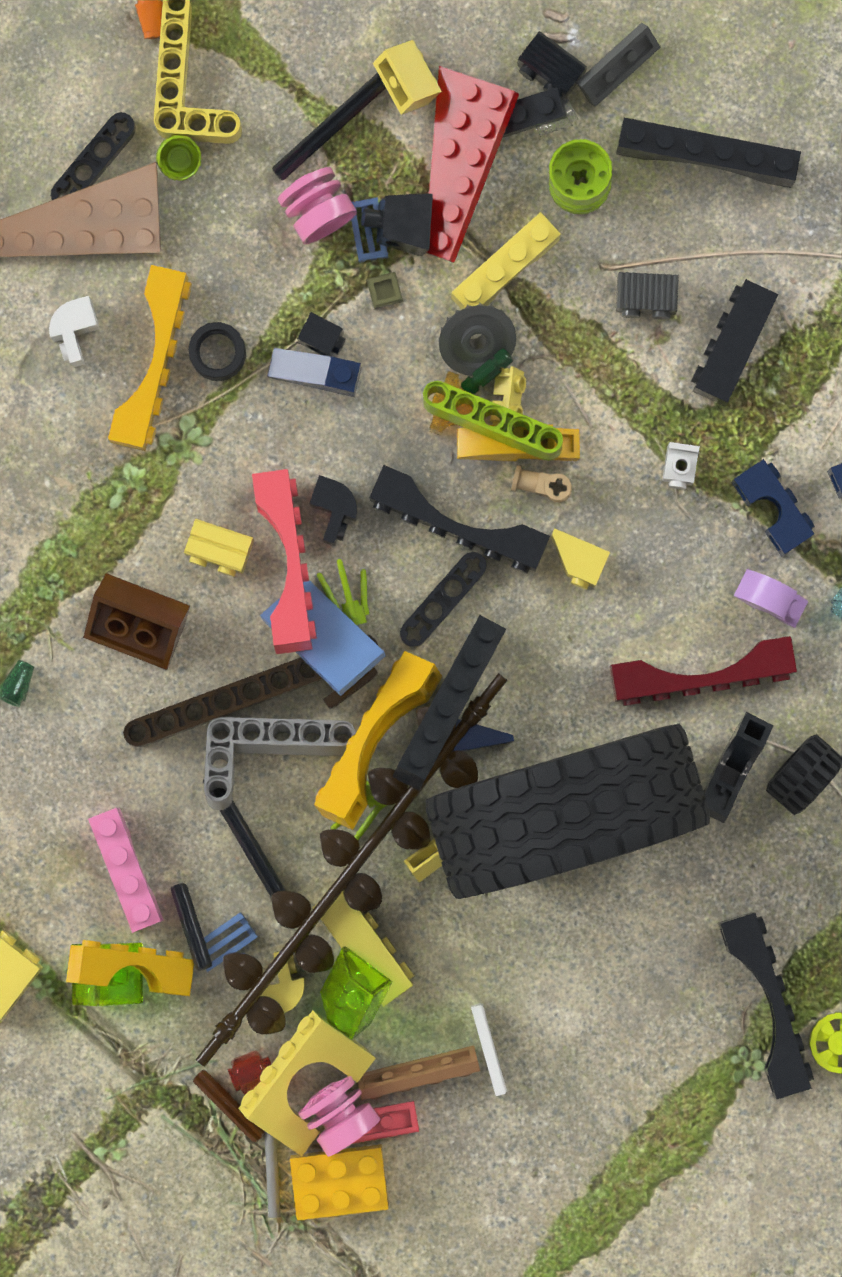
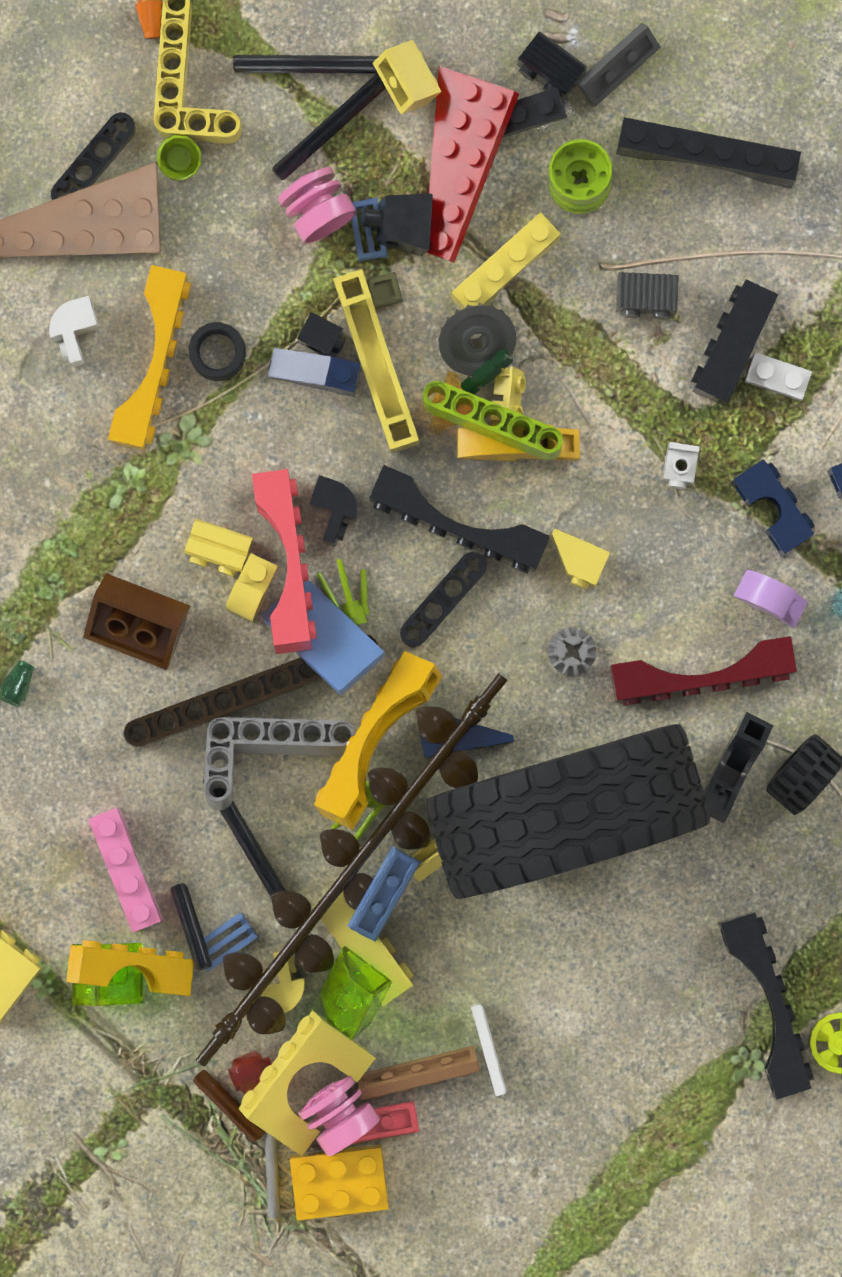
(251, 588): none -> light yellow brick
(303, 64): none -> black axle
(335, 699): dark brown tile -> none
(376, 361): none -> light yellow arch
(383, 893): none -> medium blue tile
(449, 703): black arch -> none
(540, 483): tan connector -> none
(557, 649): none -> light grey gear
(778, 376): none -> white plate

